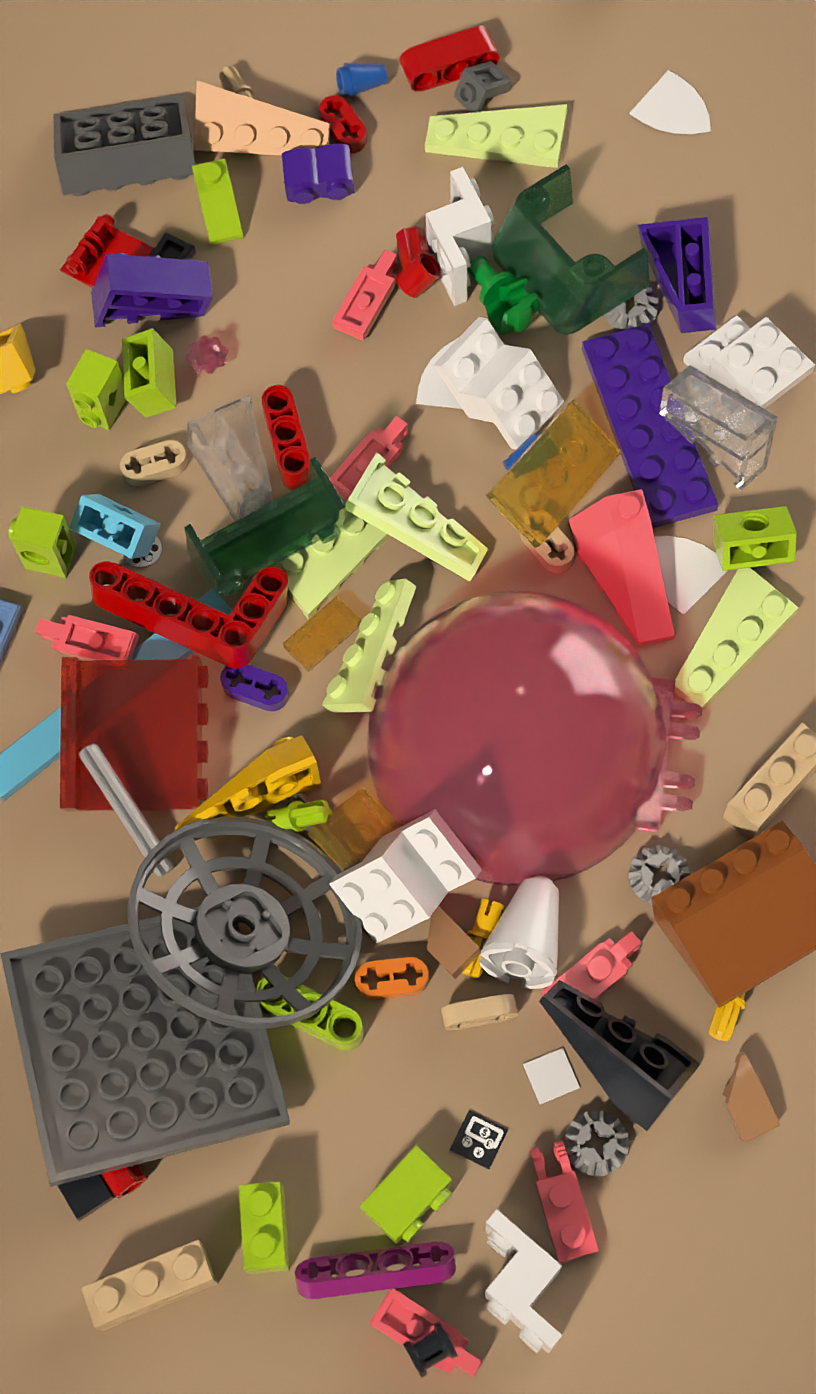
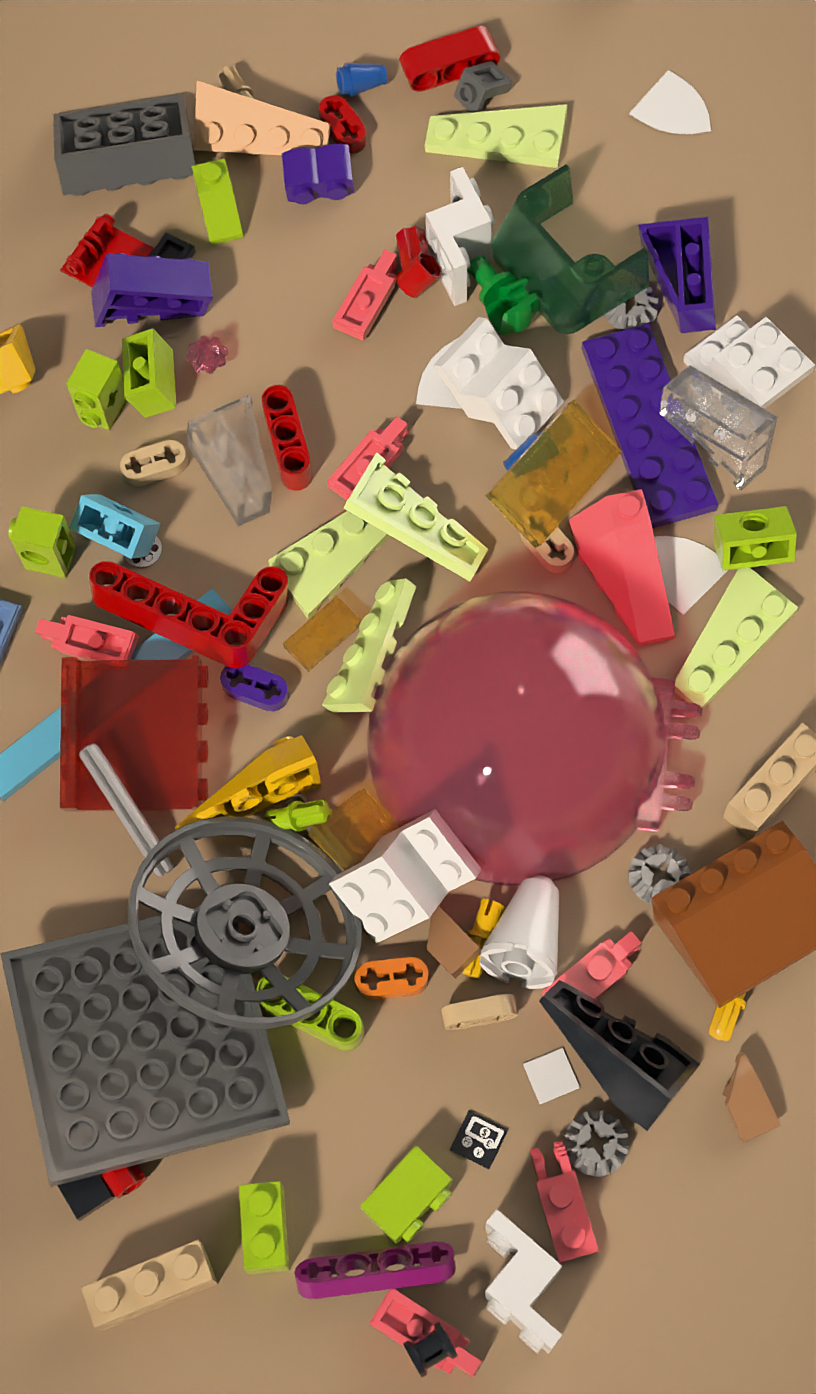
(269, 533): clear green windscreen -> none

